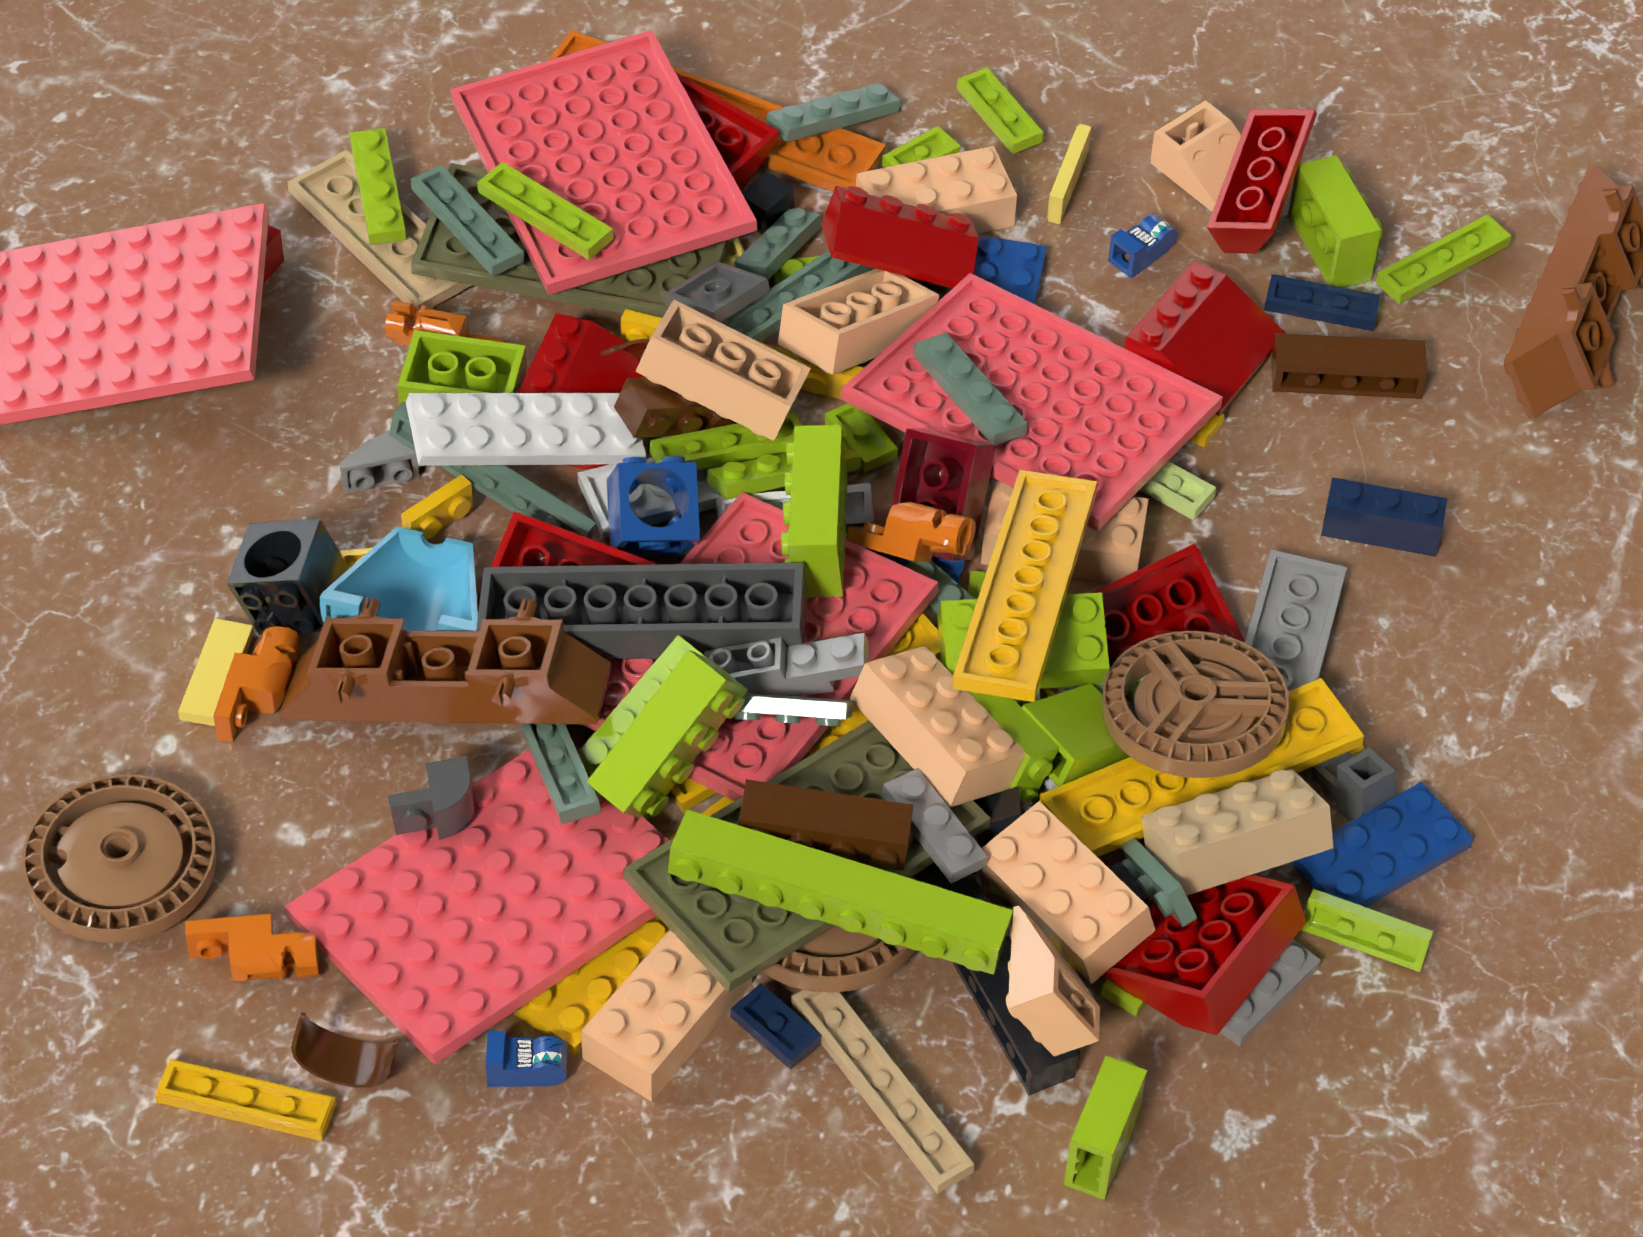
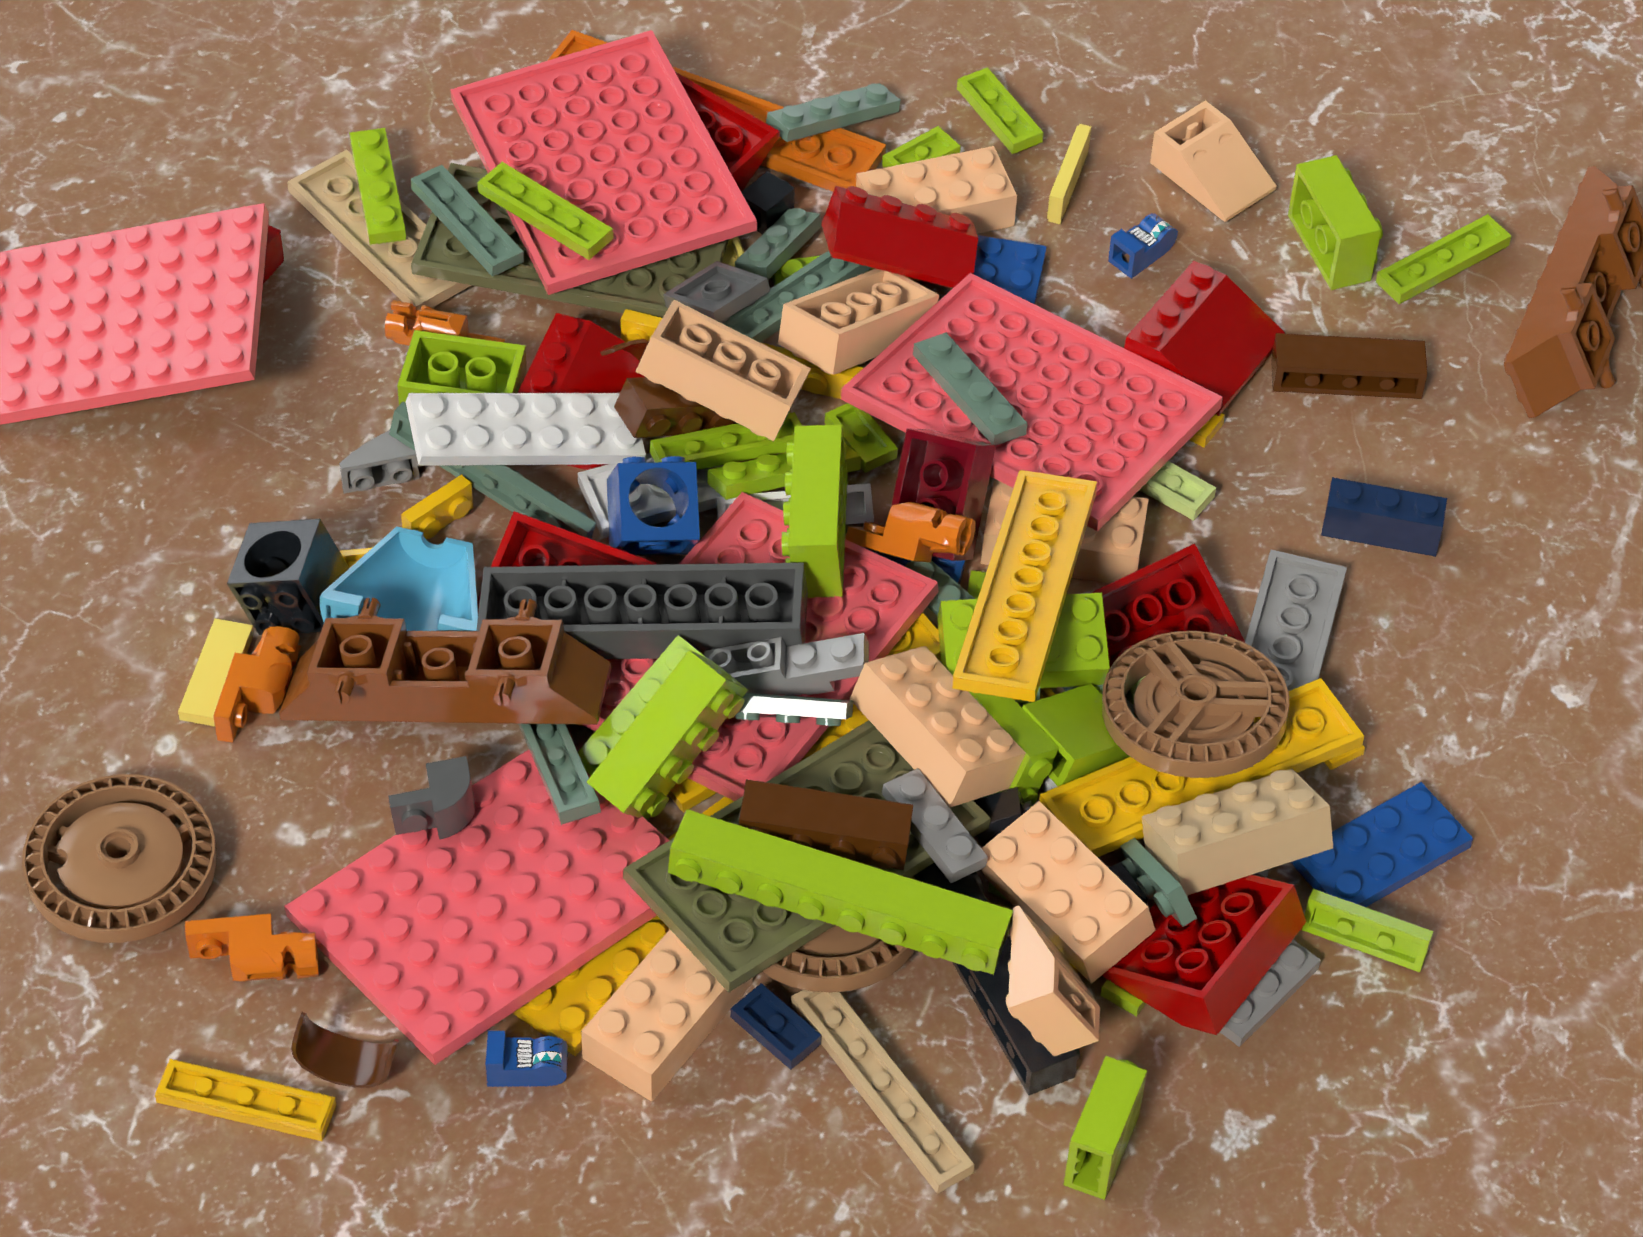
(1259, 178): red slope -> none
(1322, 302): dark blue plate -> none
(1357, 782): dark grey brick -> none

